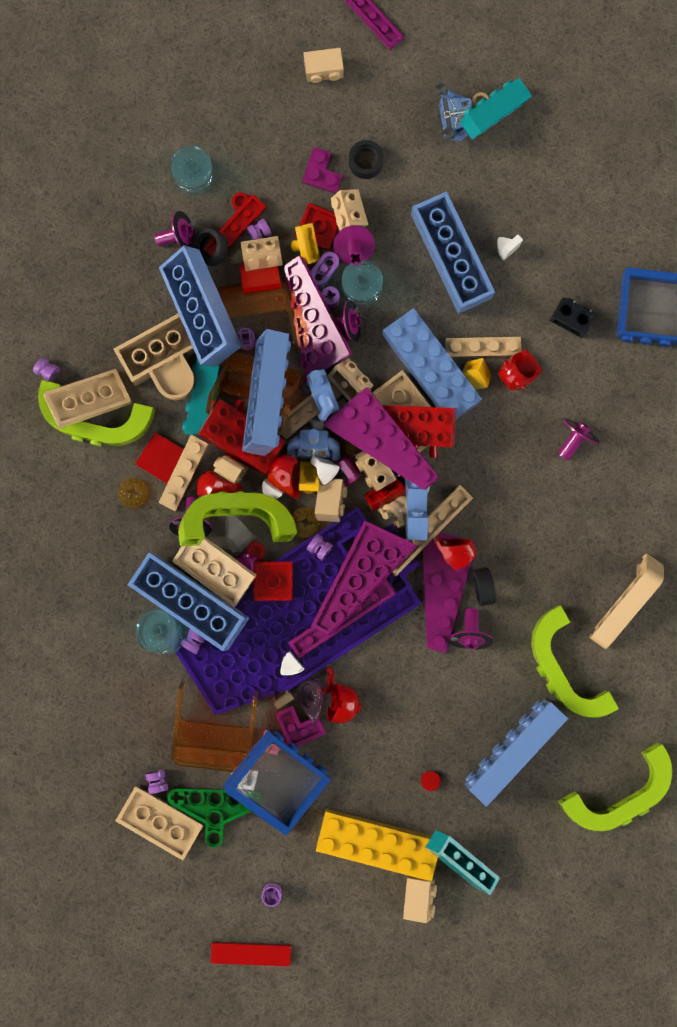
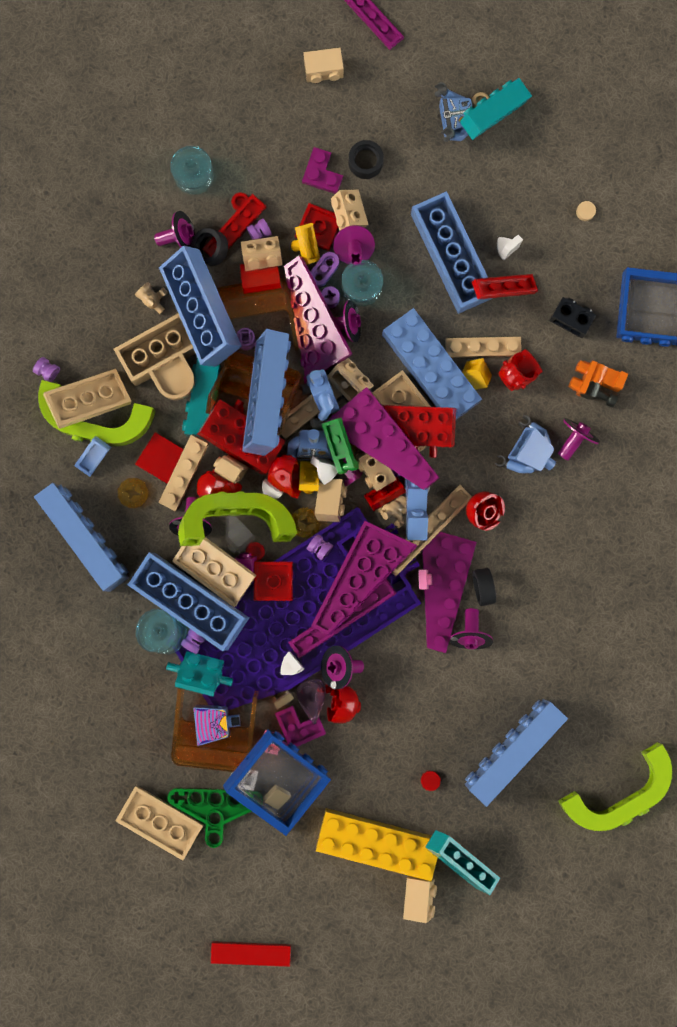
(81, 537): none -> medium blue brick
(92, 456): none -> medium blue tile
(150, 298): none -> tan piece
(154, 785): medium lavender wheel -> none
(199, 673): none -> teal plate
(213, 723): none -> torso
(269, 897): medium lavender wheel -> none
(276, 797): none -> dark tan tile
(338, 667): none -> piece
(339, 446): none -> green plate
(424, 579): none -> bright pink plate
(456, 551): red helmet -> none
(485, 510): none -> red cylinder
(504, 286): none -> red tile
(531, 450): none -> medium blue torso
(557, 684): lime arch -> none
(586, 211): none -> tan tile
(594, 378): none -> orange hips
(648, 579): tan beam -> none

